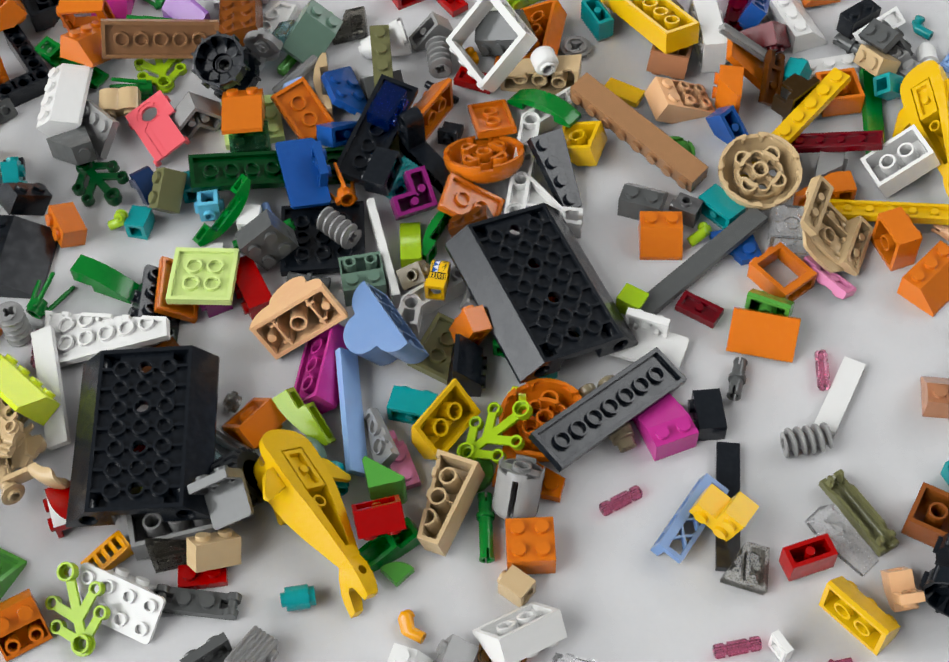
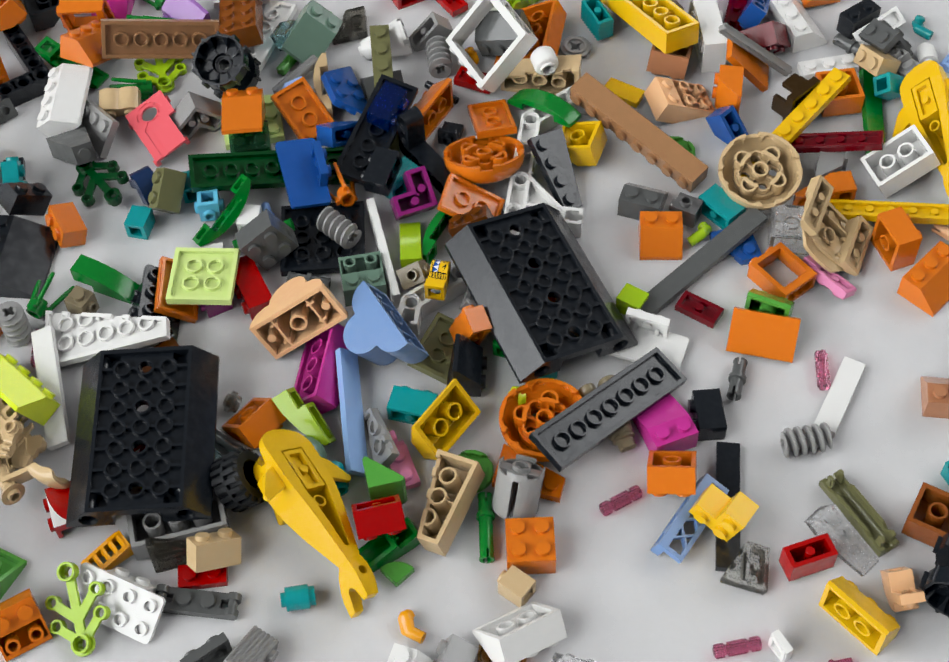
(81, 300): none -> dark tan brick
(119, 219): lime arm -> none
(224, 495): bracket -> none
(263, 44): light grey plate -> none
(492, 433): lime plant -> none
(671, 473): none -> orange brick
(772, 77): reddish brown hinge -> none
(799, 66): teal brick -> none

